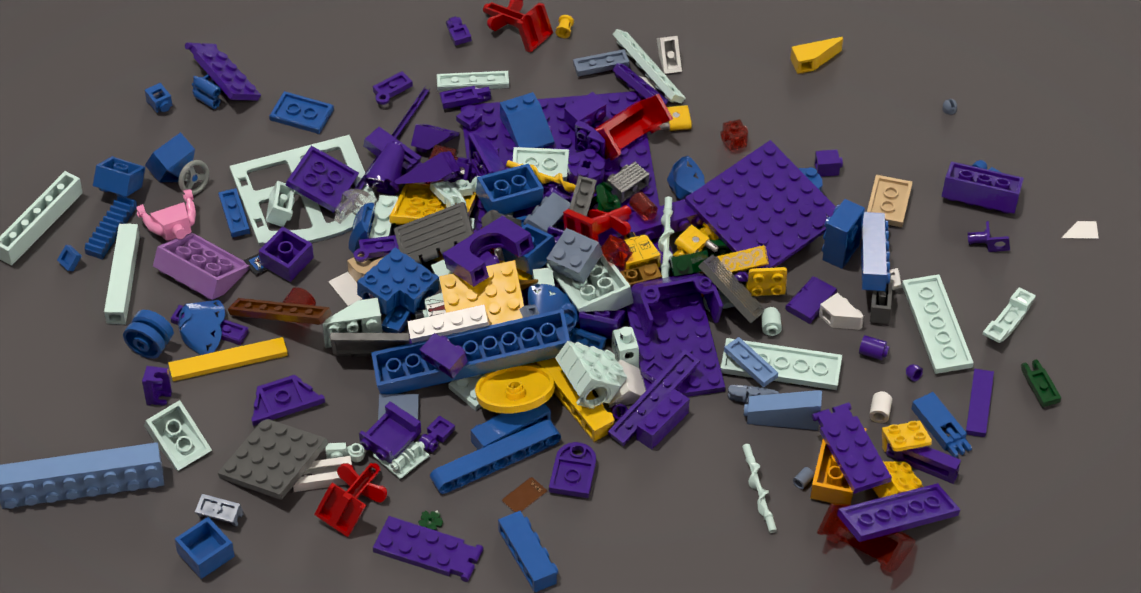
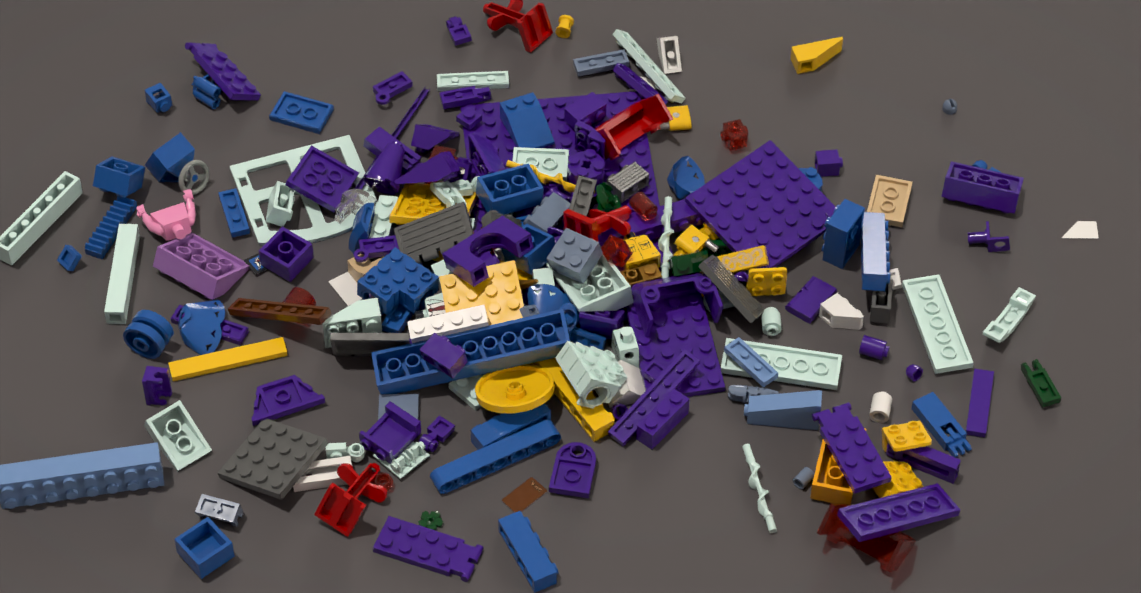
(383, 478): none -> clear red plate

